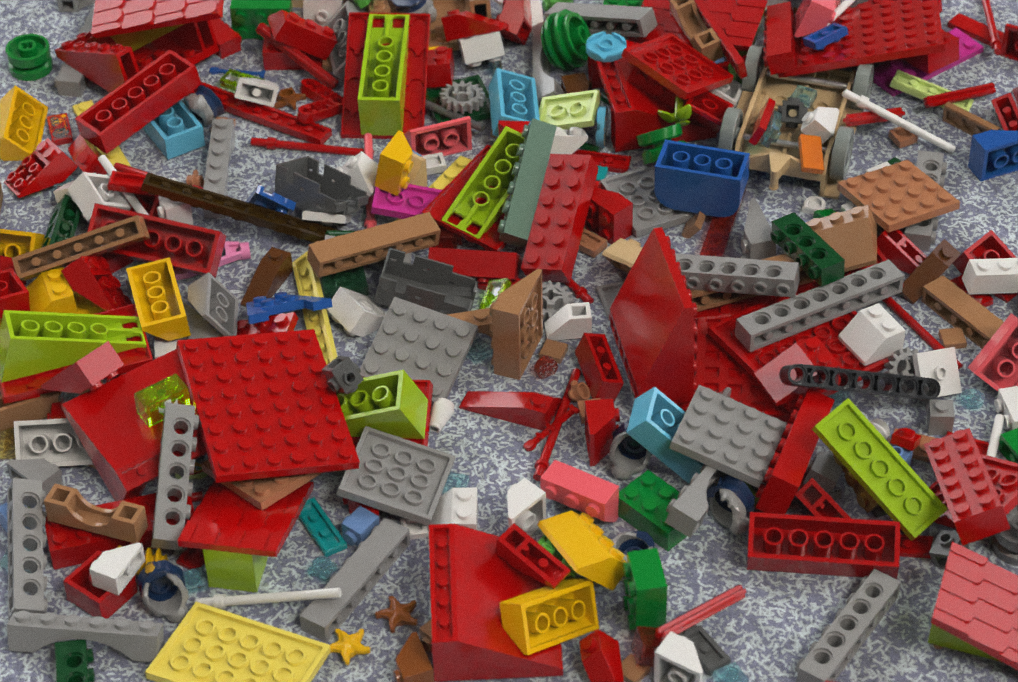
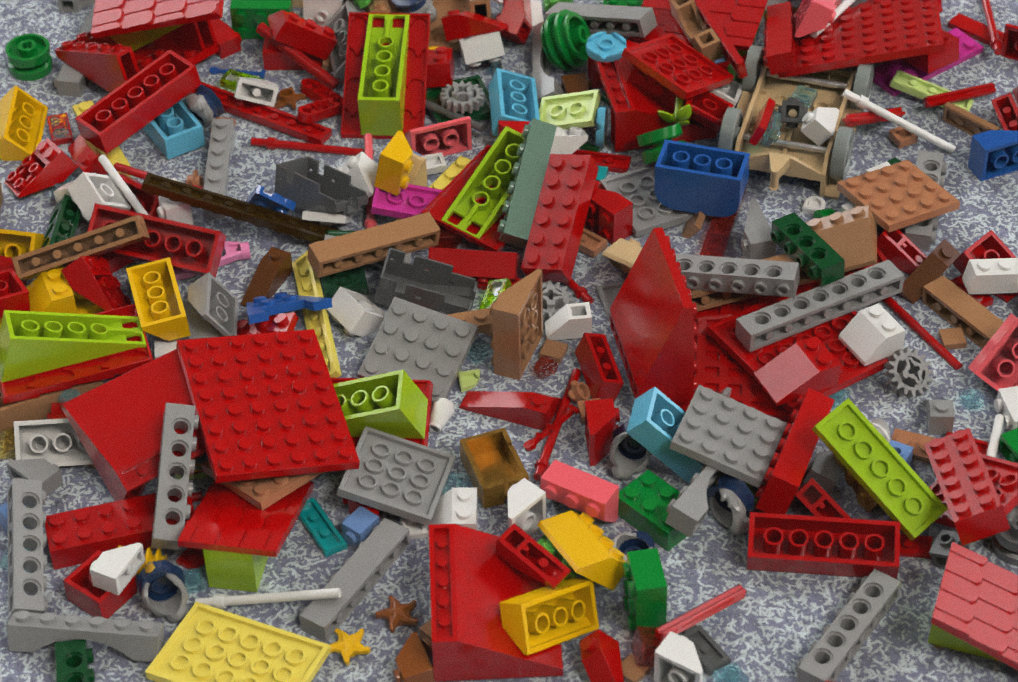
(70, 508): medium nougat arch -> none
(87, 371): slope -> none
(126, 182): red tile -> none
(152, 400): clear neon green brick -> none
(322, 562): clear light blue plate -> none
(342, 375): dark grey brick -> none
(468, 379): none -> yellowish green tile
(492, 465): none -> pearl gold piece
(811, 154): orange tile -> none
(825, 36): blue plate -> none
(870, 381): black beam -> none
(906, 438): red plate -> none
(939, 365): white plate -> none

